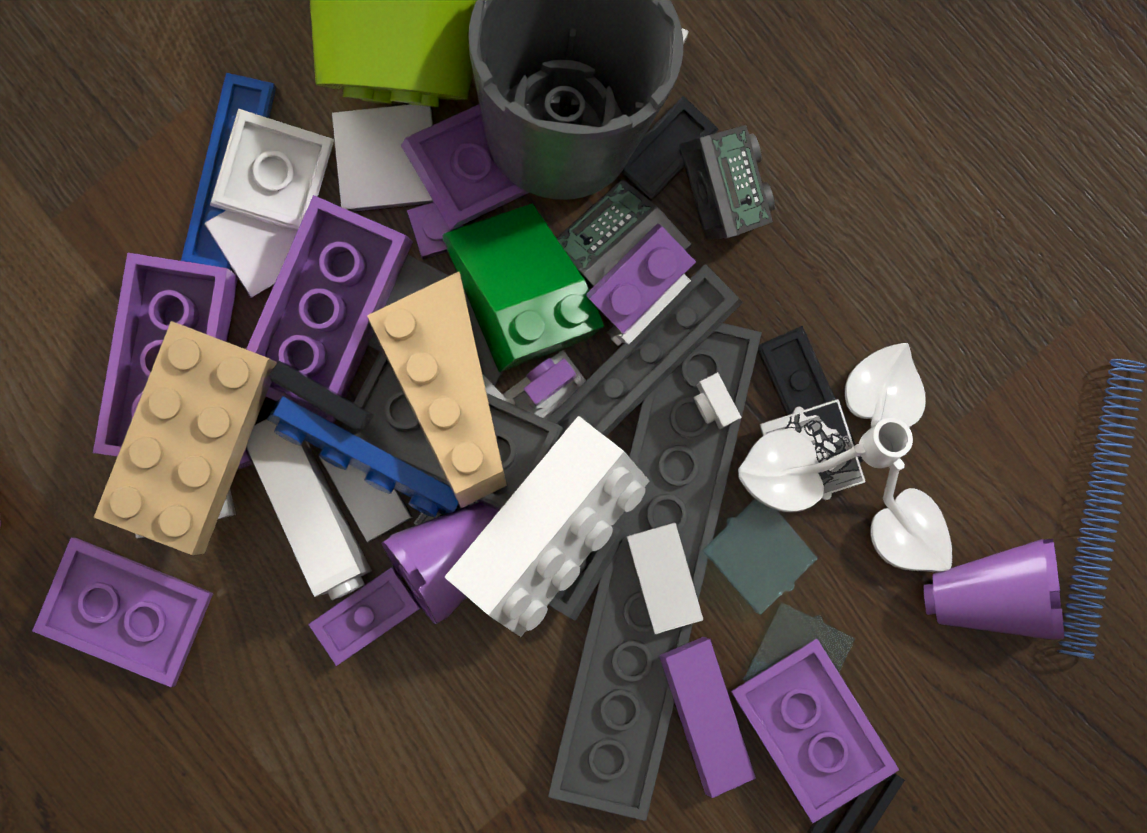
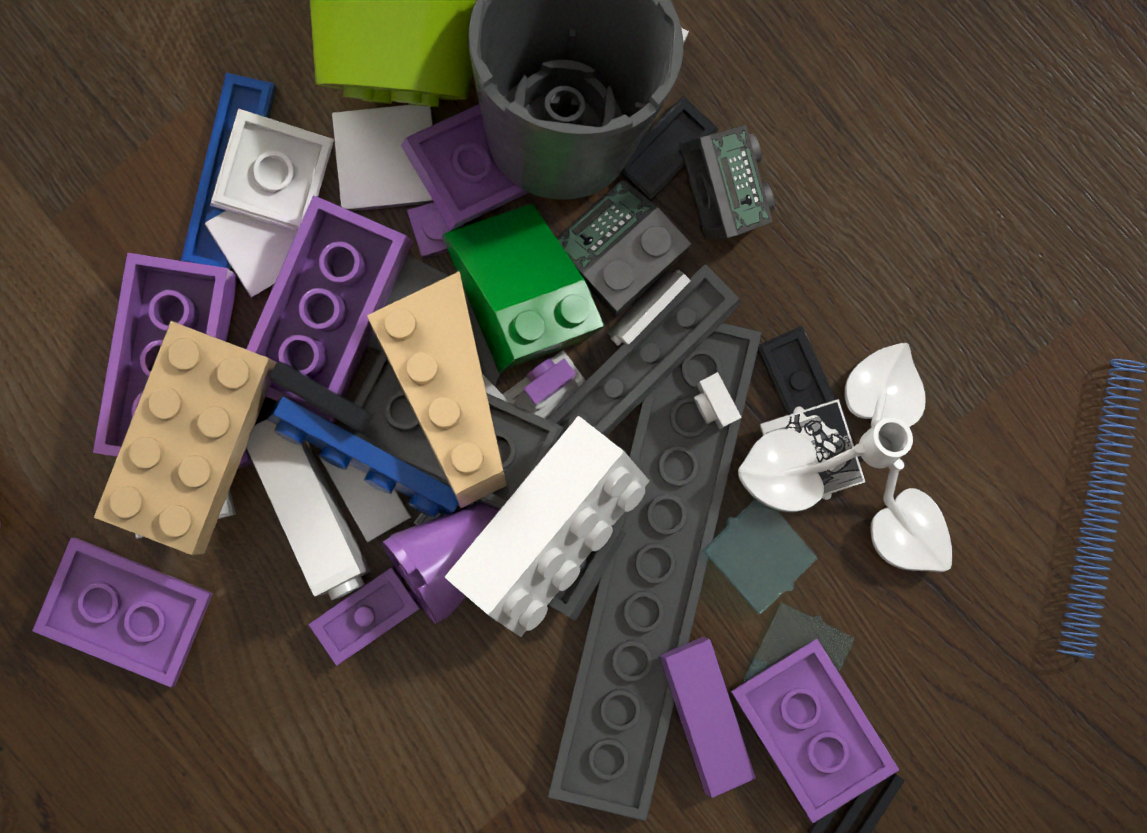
(640, 277): medium lavender plate -> none
(664, 578): white tile -> none
(1002, 593): medium lavender cone -> none

